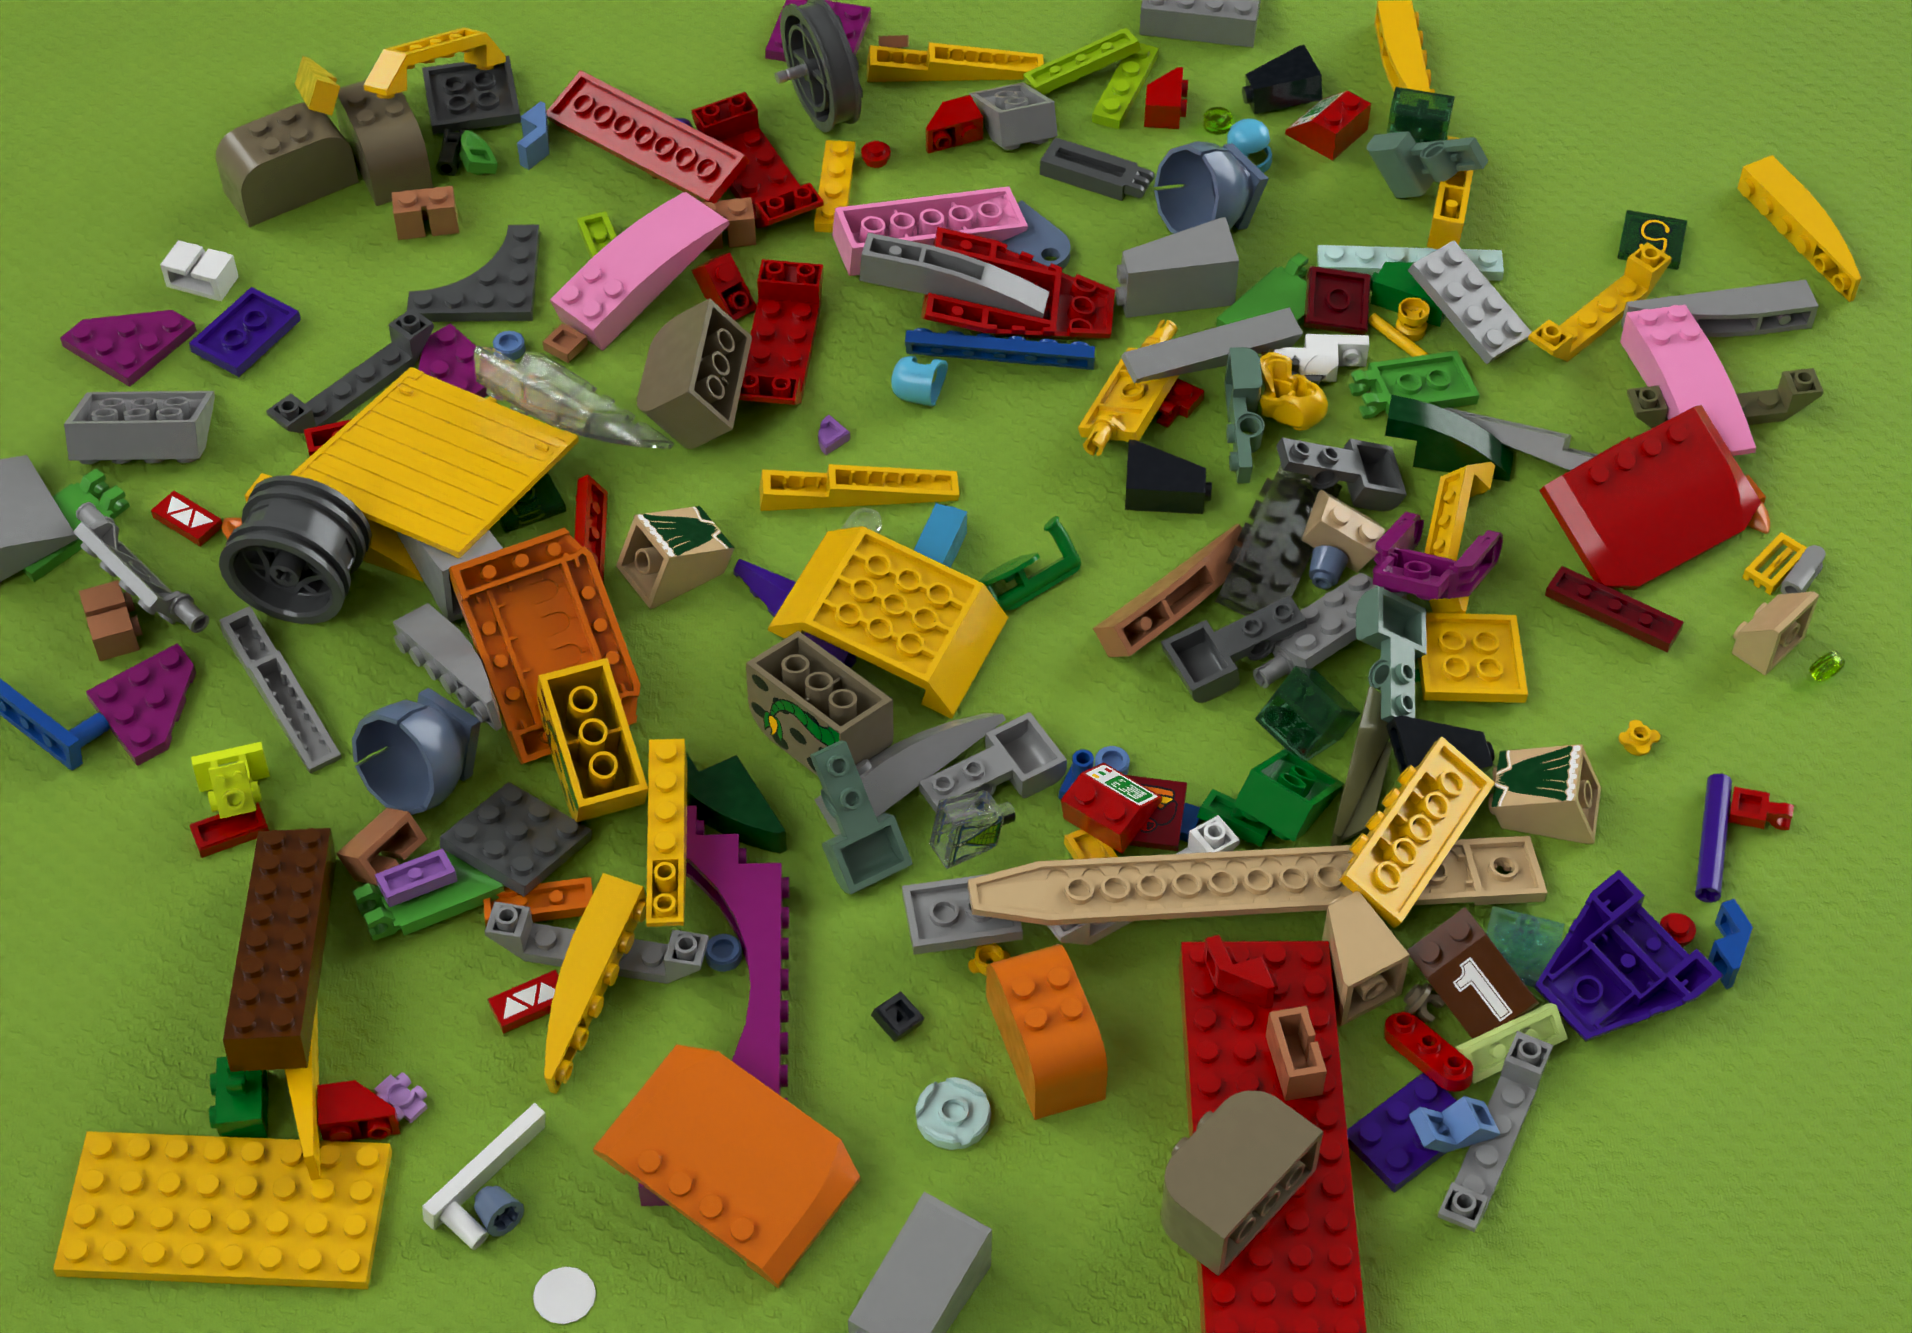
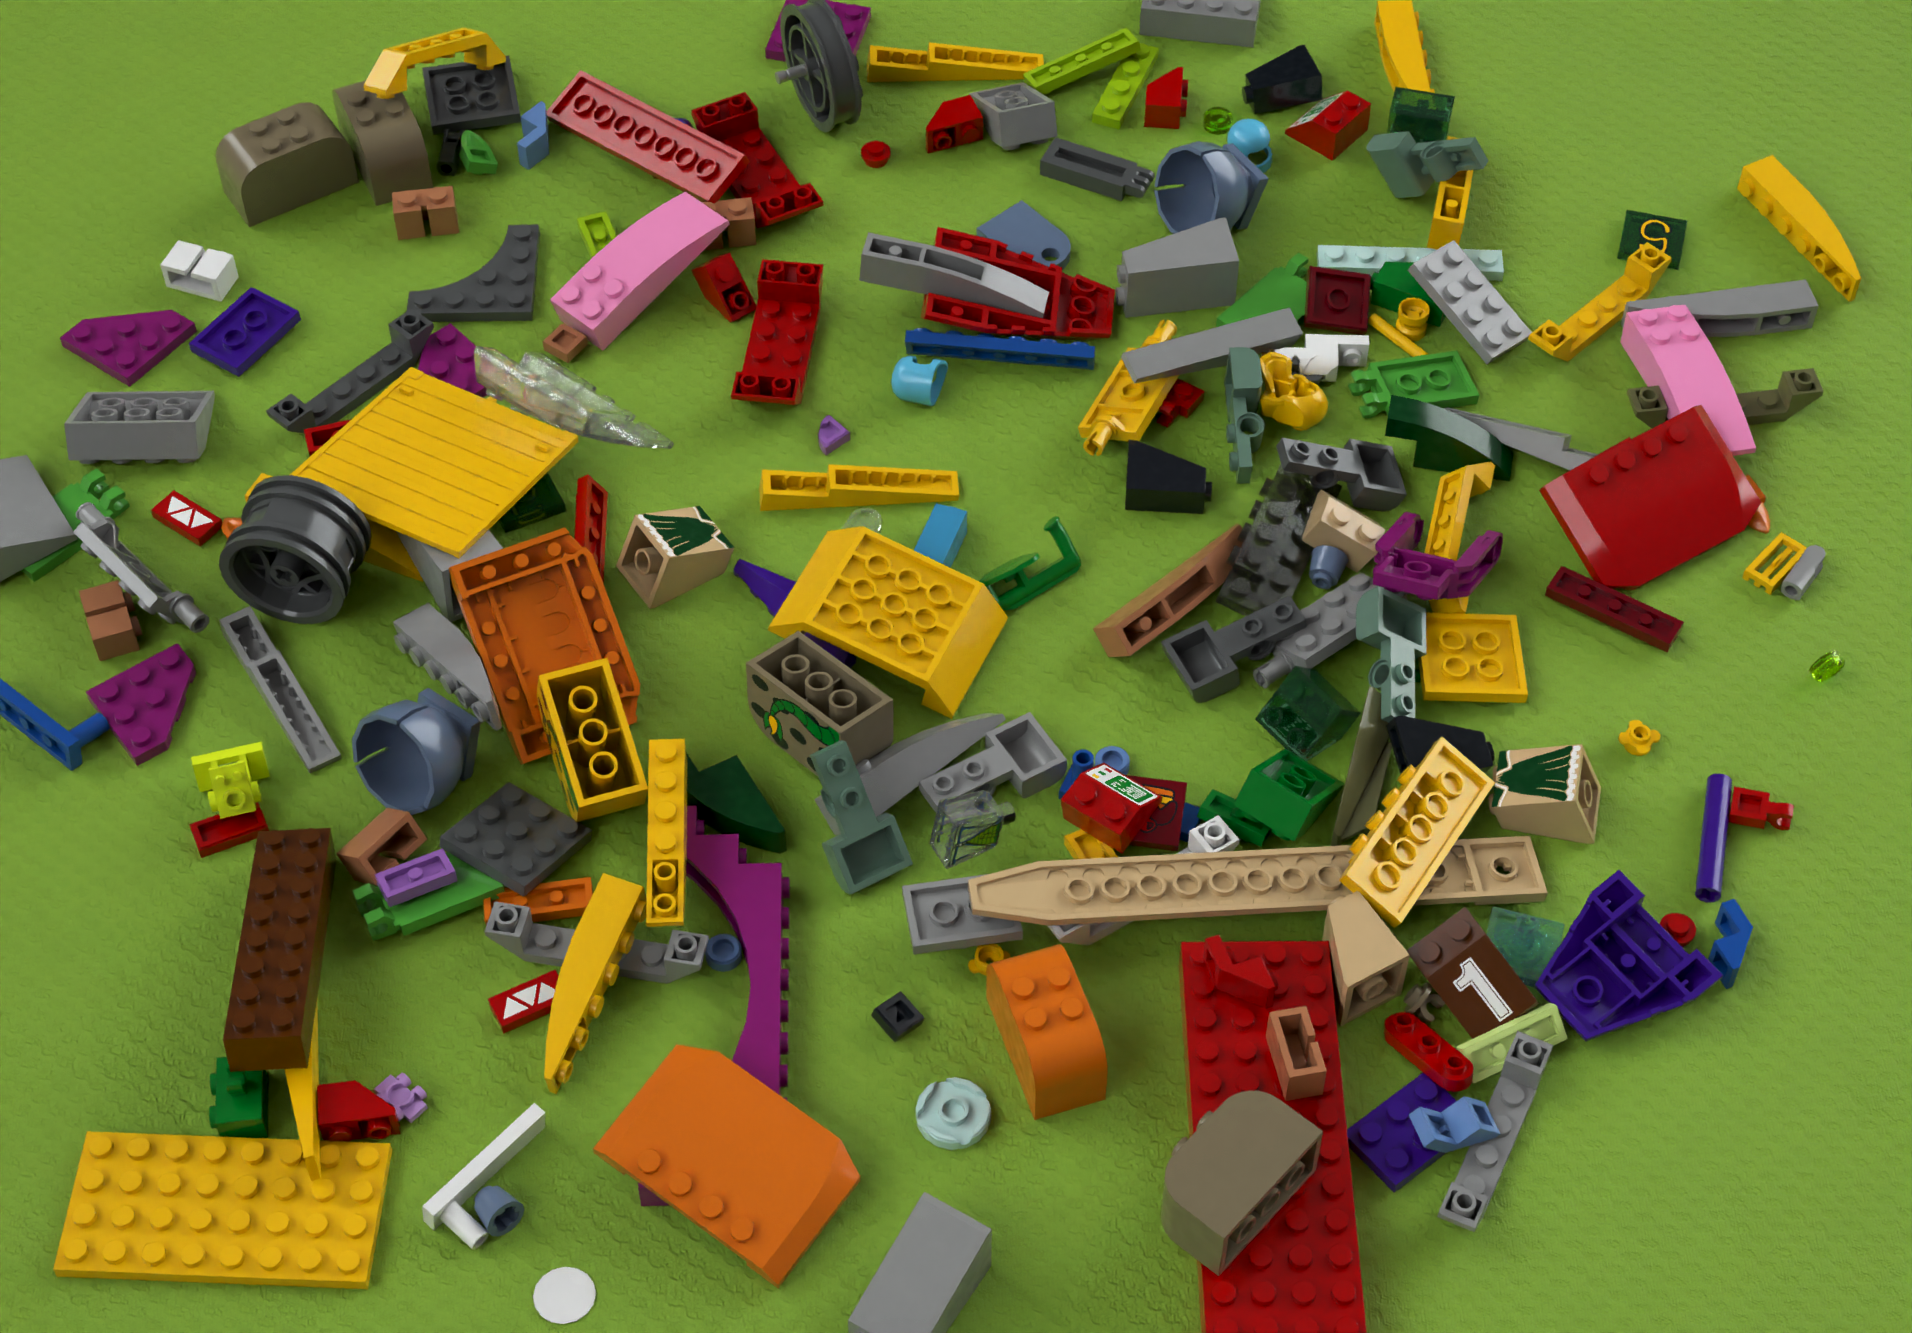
(317, 86): yellow slope -> none
(510, 344): medium blue tile -> none
(695, 374): dark tan brick -> none
(834, 182): yellow plate -> none
(896, 41): nougat plate -> none
(980, 212): bright pink slope -> none
(1774, 630): tan slope -> none

